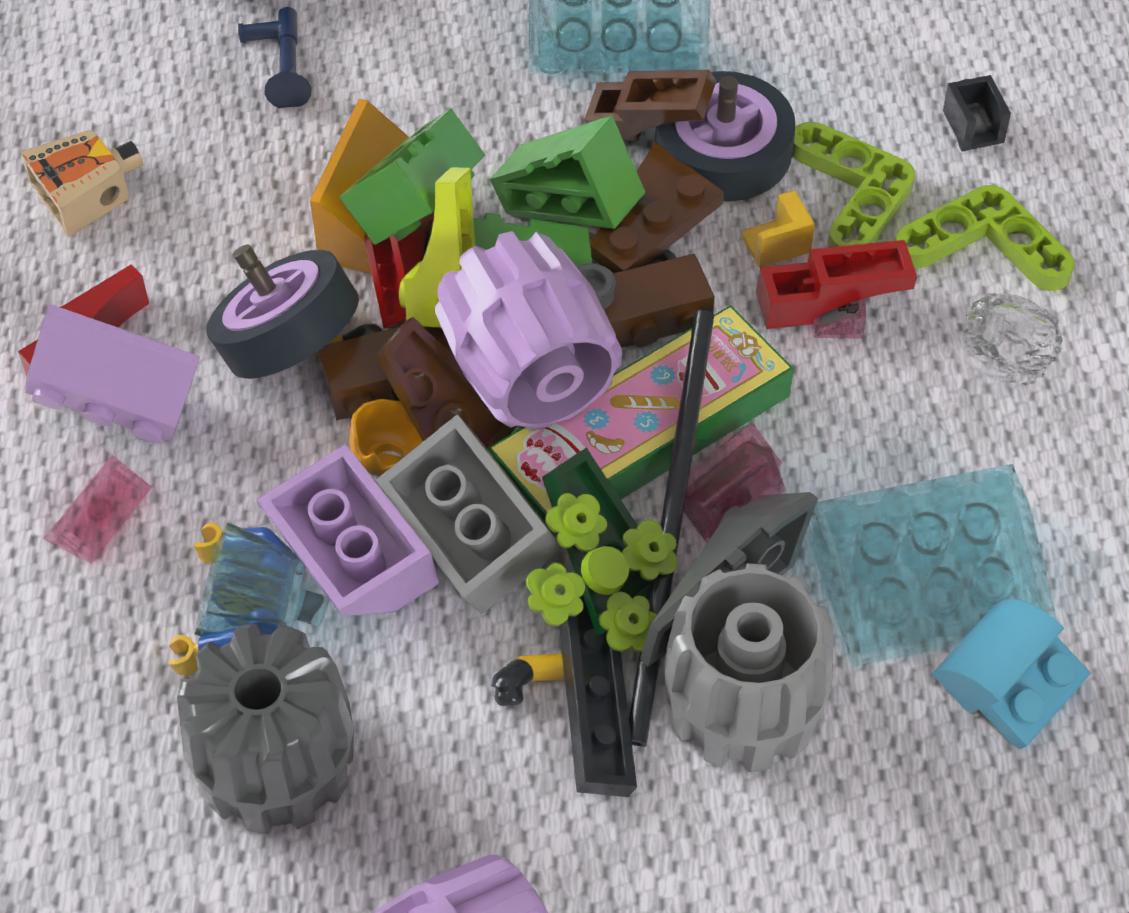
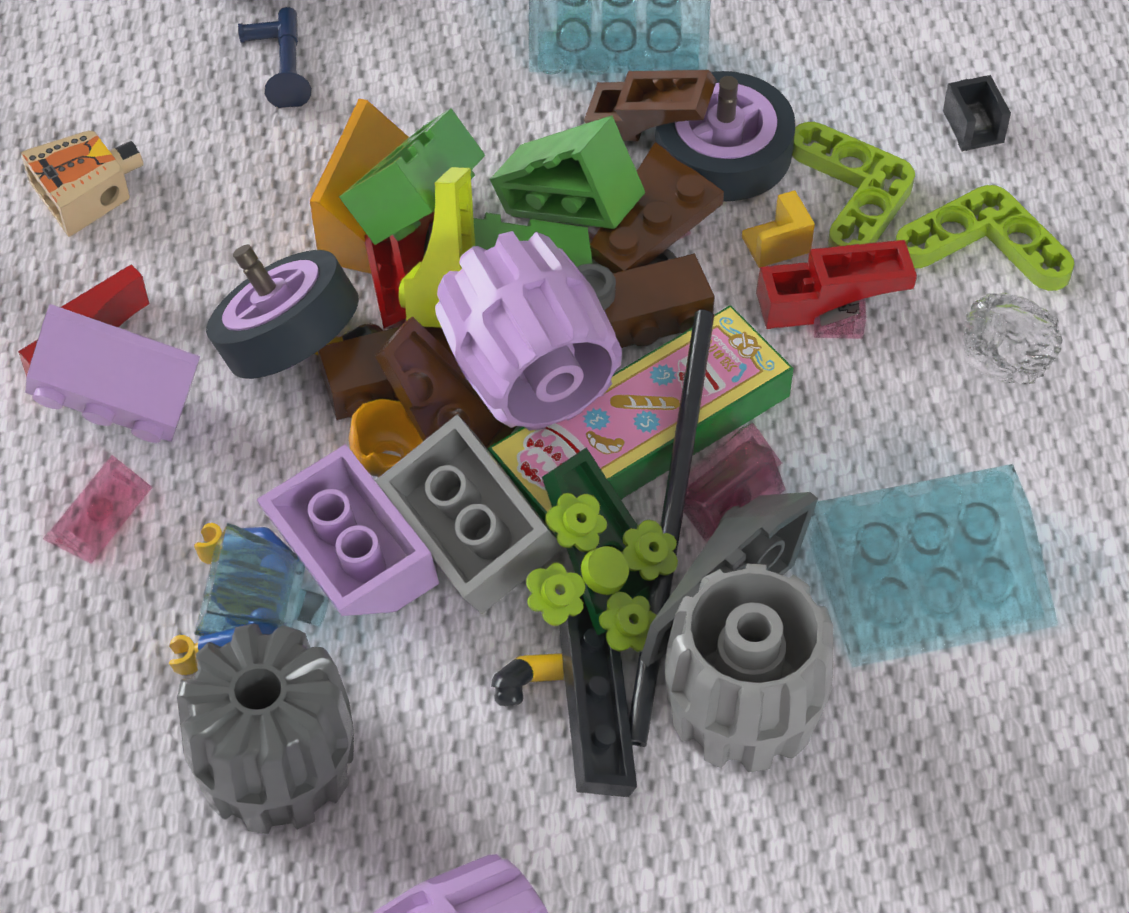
(1013, 670): medium azure brick -> none

